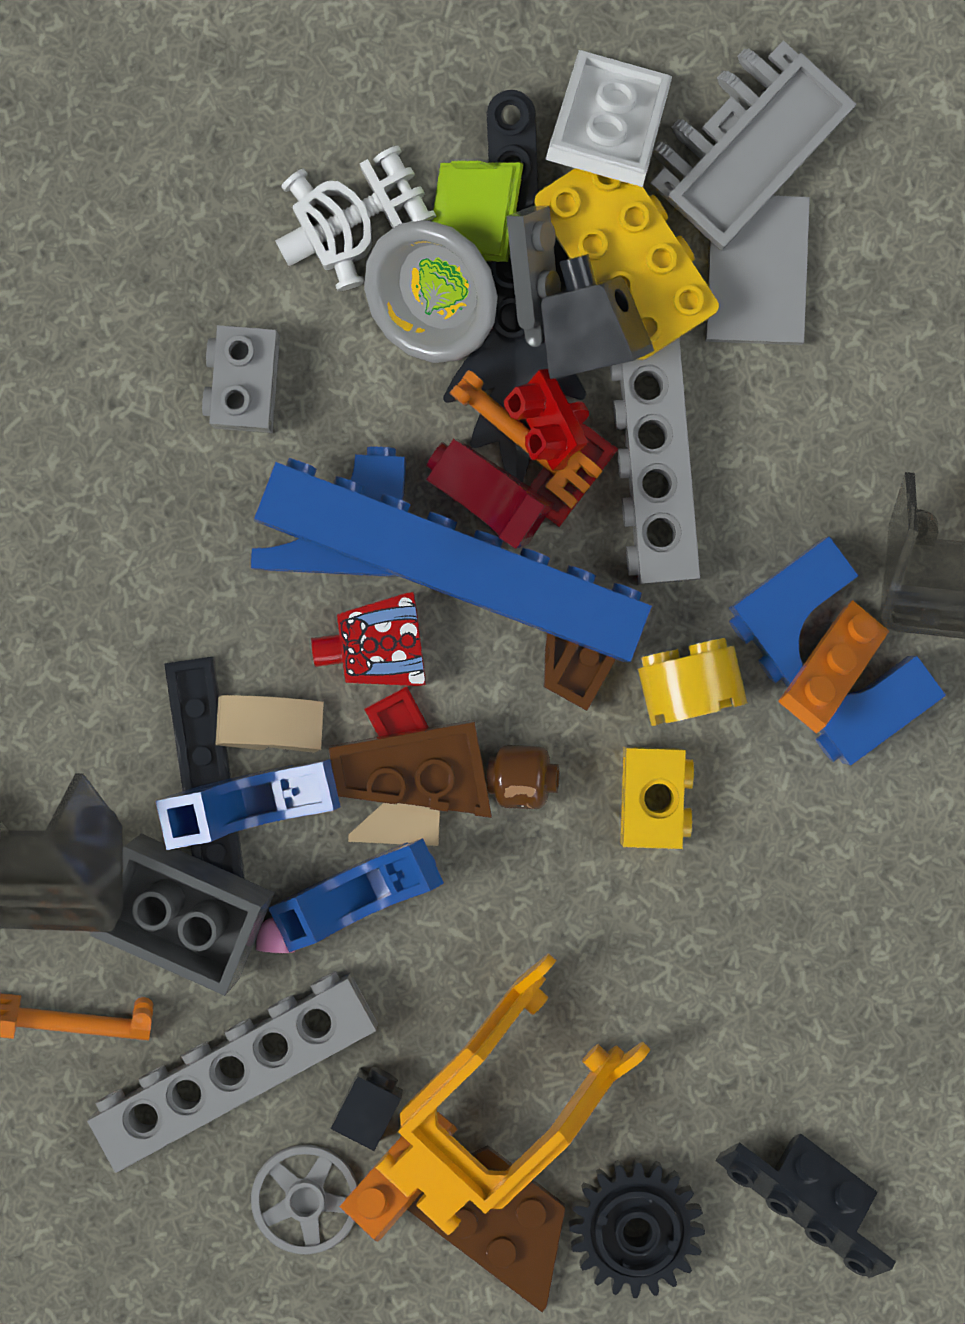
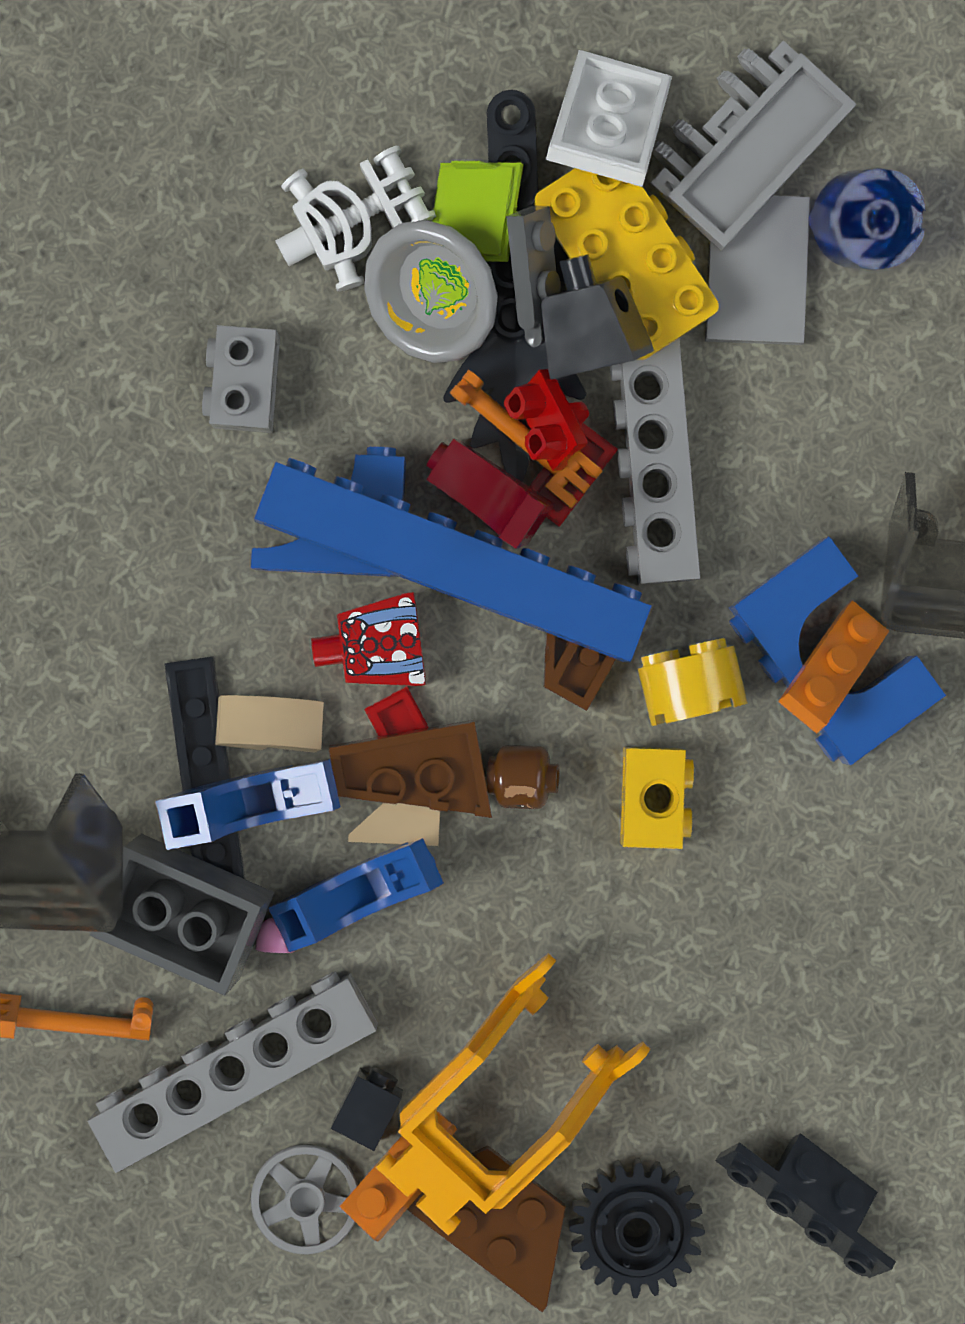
(894, 219): none -> clear blue brick

